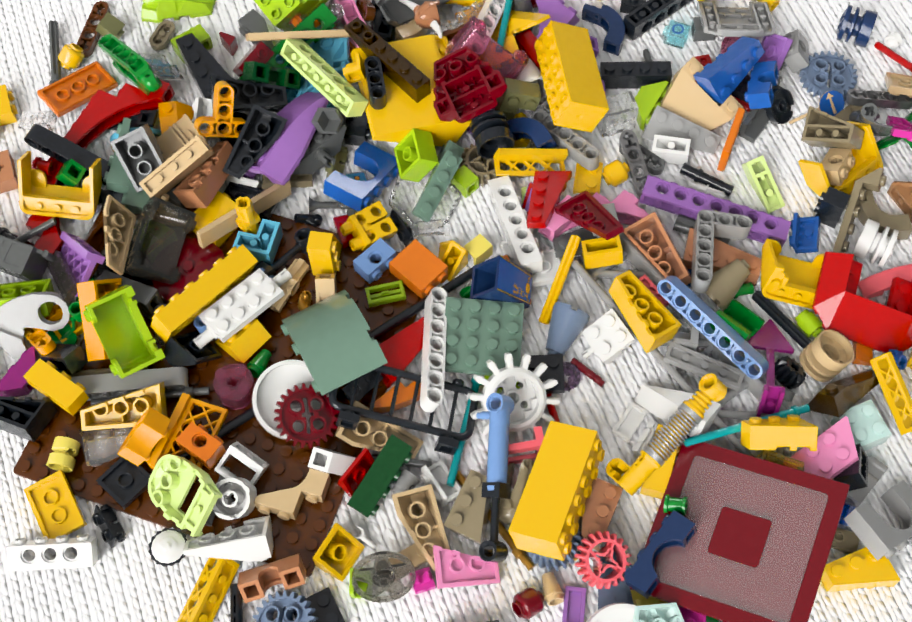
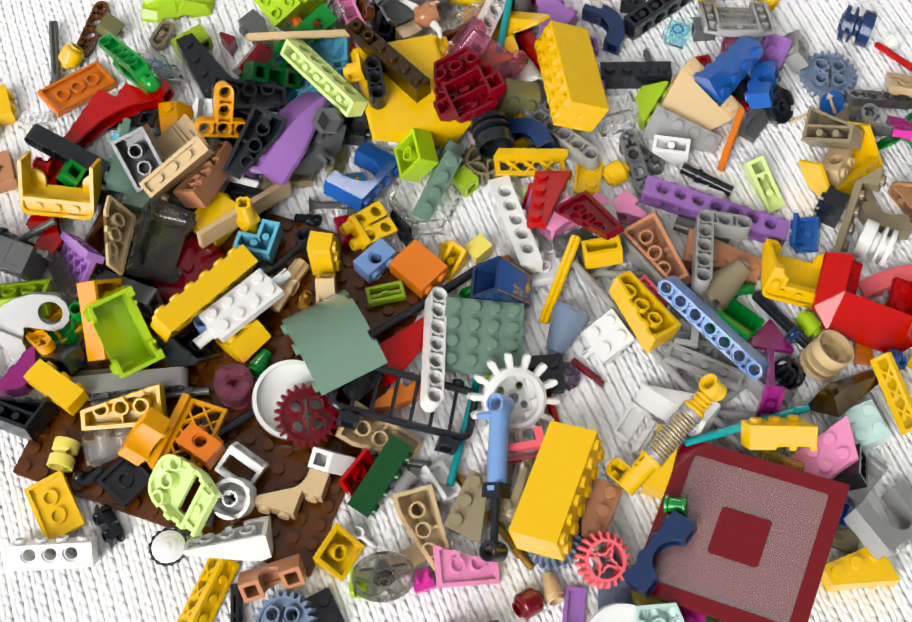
(87, 479): none -> black arm
(794, 335): none -> dark blue bush

